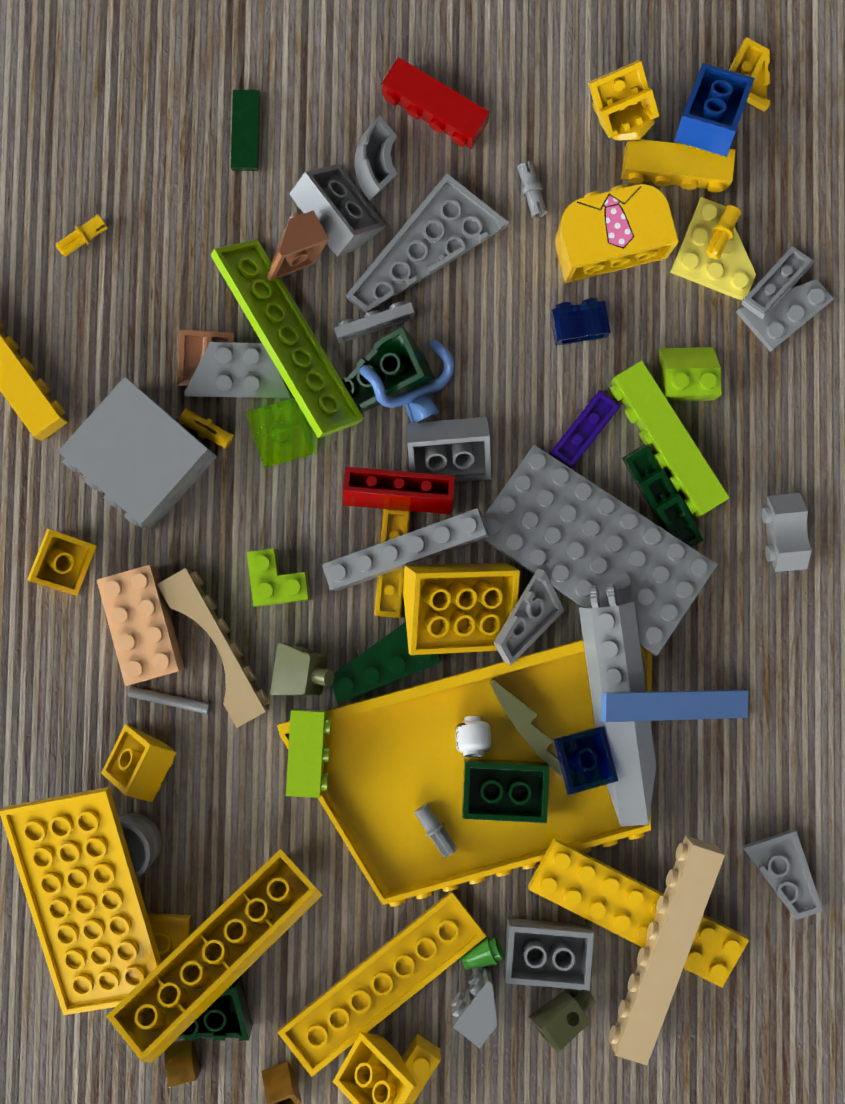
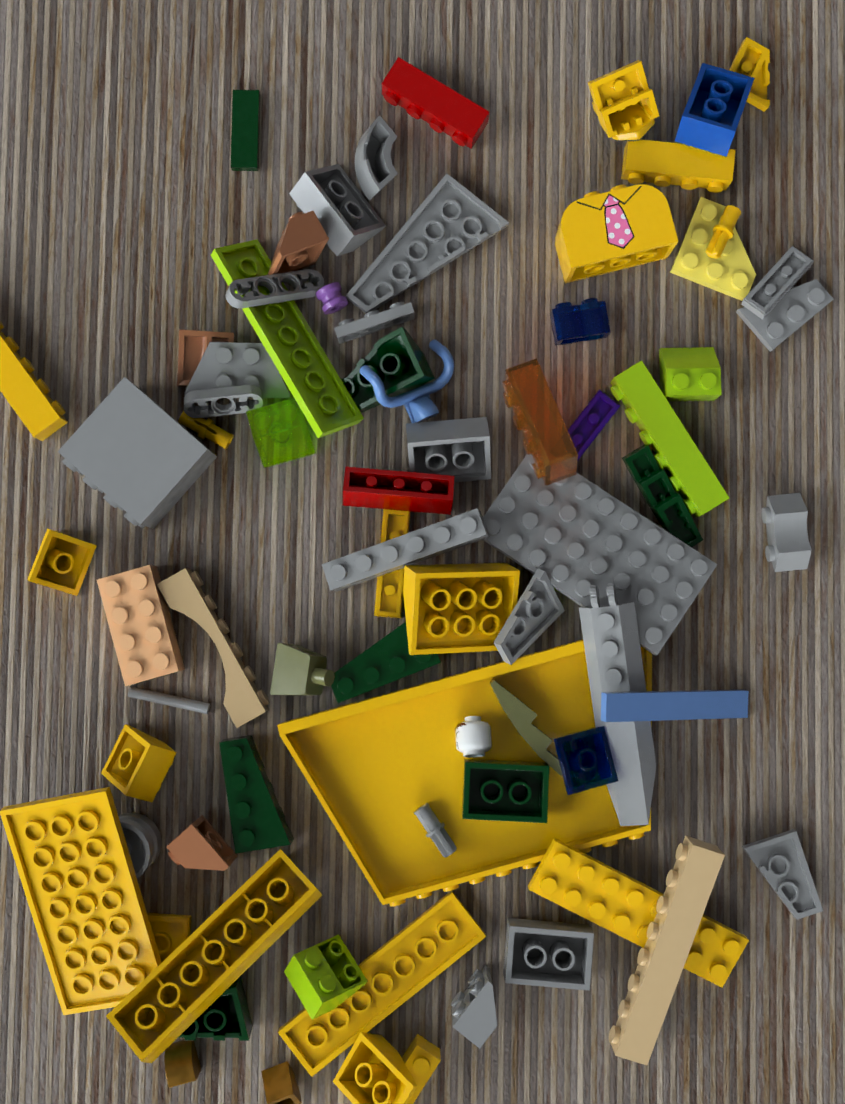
(81, 235): yellow axle -> none
(201, 848): none -> nougat slope
(215, 409): none -> light grey beam
(252, 804): none -> dark green wedge
(269, 585): lime brick -> none
(273, 284): none -> light grey beam
(307, 753): lime brick -> none
(324, 976): none -> lime slope
(331, 298): none -> medium lavender wheel
(483, 954): bright green cone -> none
(532, 189): light grey pin -> none
(540, 422): none -> clear orange piece
(562, 1018): olive torso -> none

